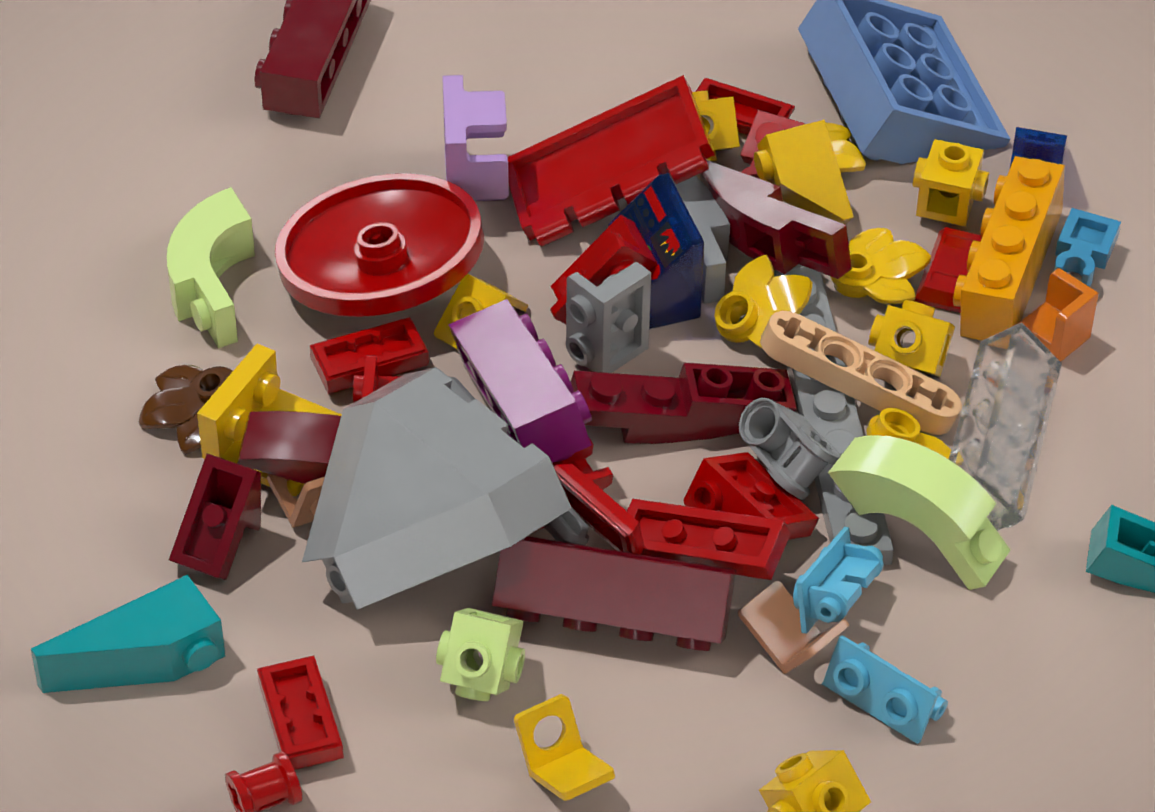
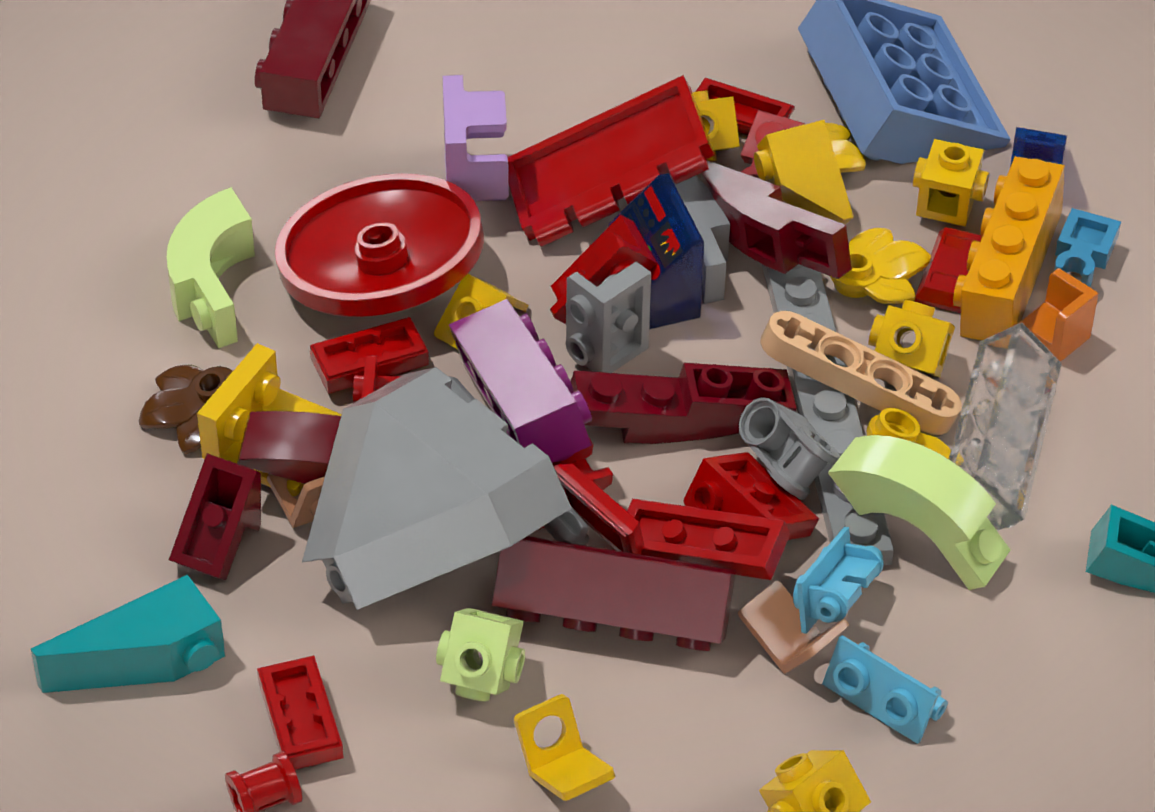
(759, 297): yellow plate -> none

